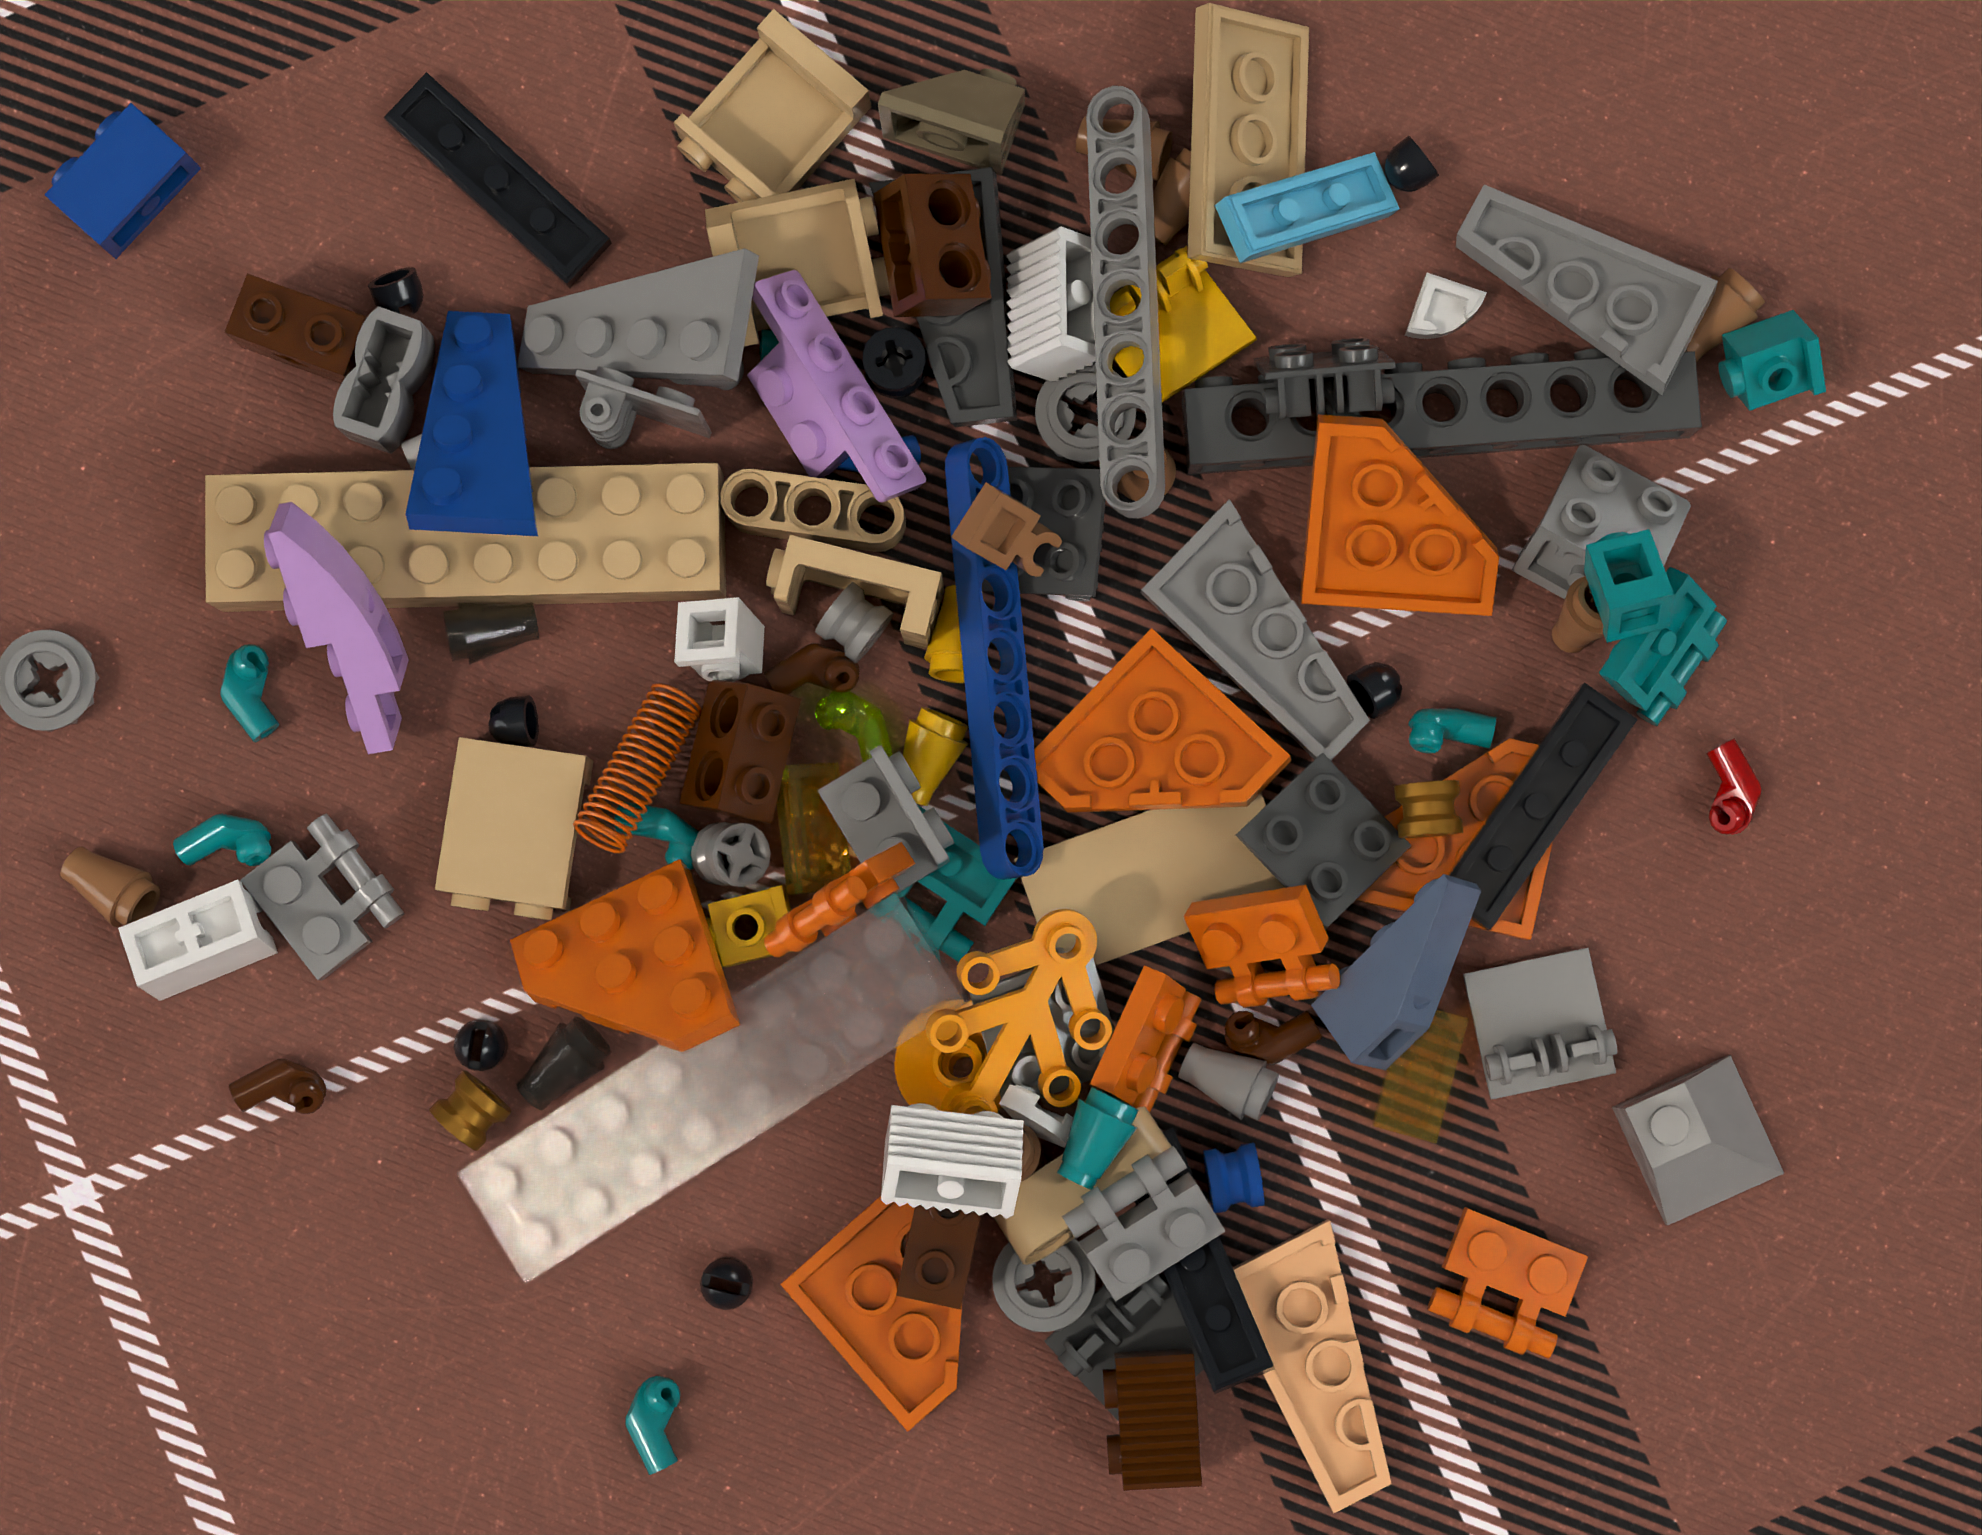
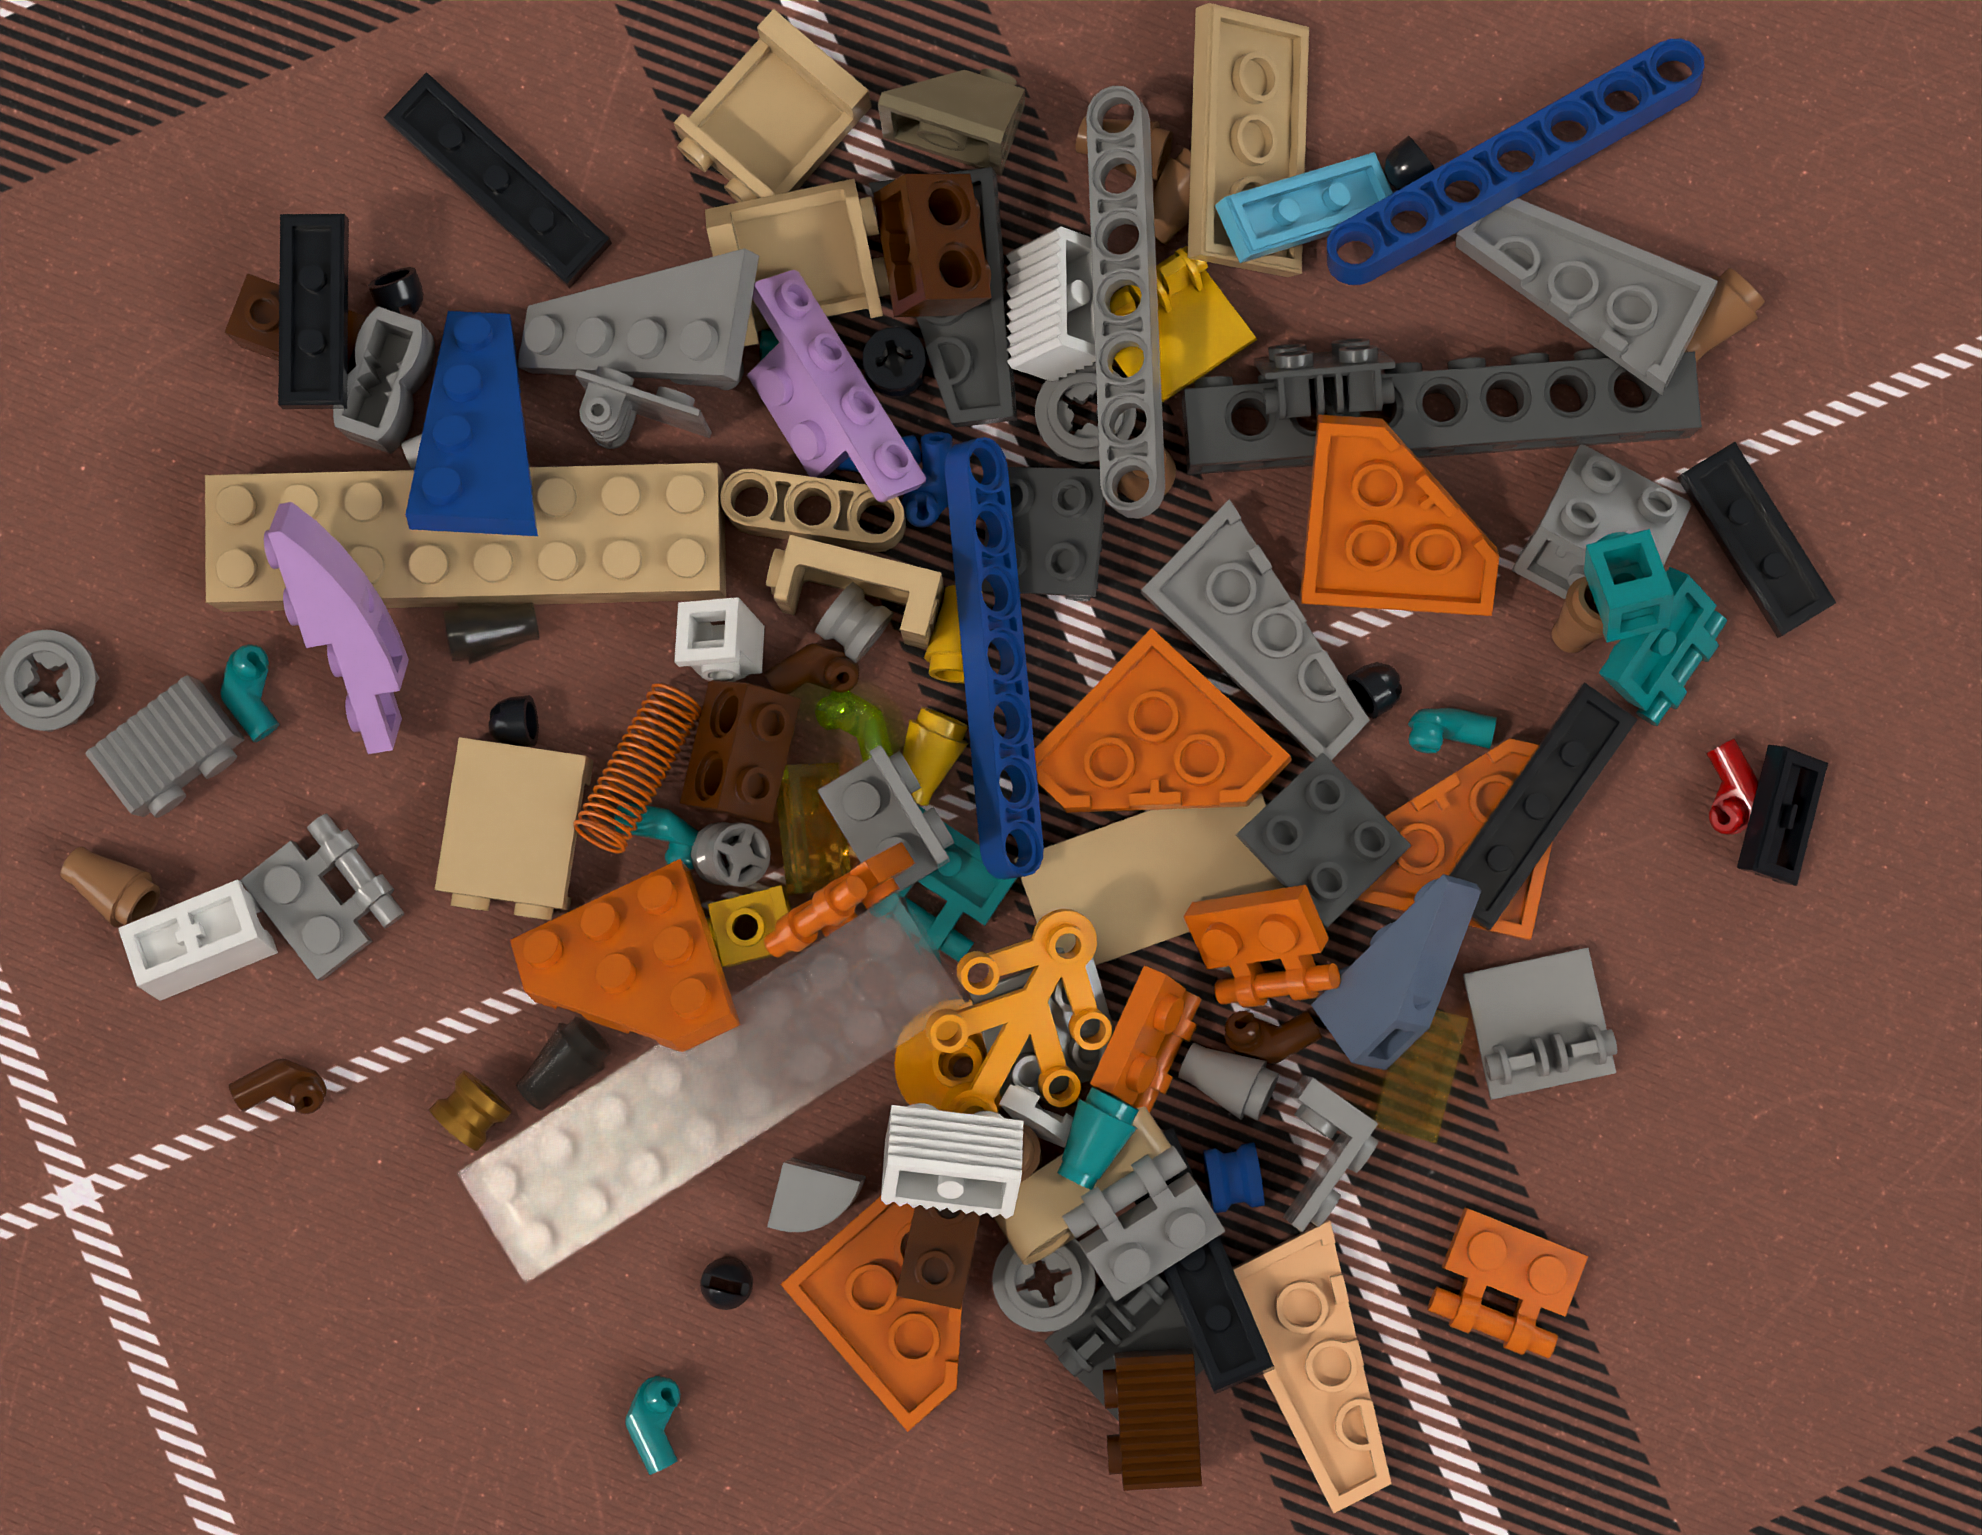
(121, 179): blue brick -> none
(166, 748): none -> light grey brick
(225, 831): teal arm -> none
(313, 311): none -> black tile
(493, 1046): black hinge -> none
(811, 1195): none -> light grey brick
(930, 499): none -> blue arm
(1004, 531): medium nougat plate -> none
(1328, 1114): none -> light grey bracket
(1428, 809): pearl gold wheel -> none
(1442, 307): white tile -> none
(1502, 186): none -> blue beam
(1698, 1140): light grey slope -> none
(1756, 540): none -> black tile
(1771, 361): teal brick -> none
(1776, 812): none -> black tile

